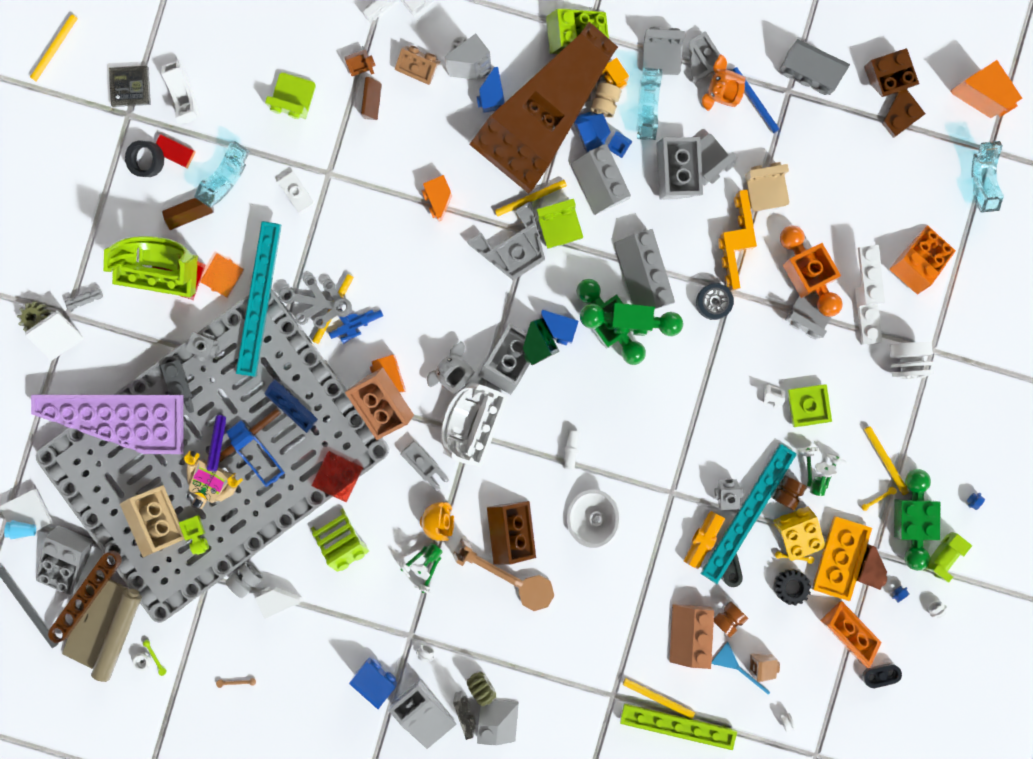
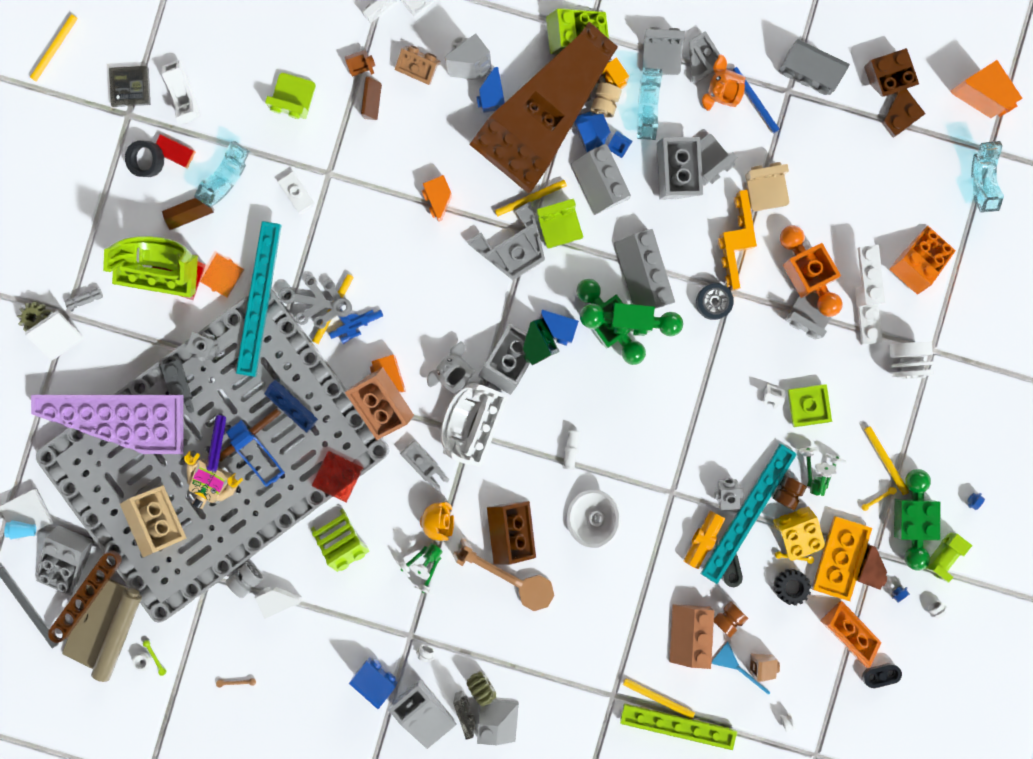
(192, 529): lime plate -> none

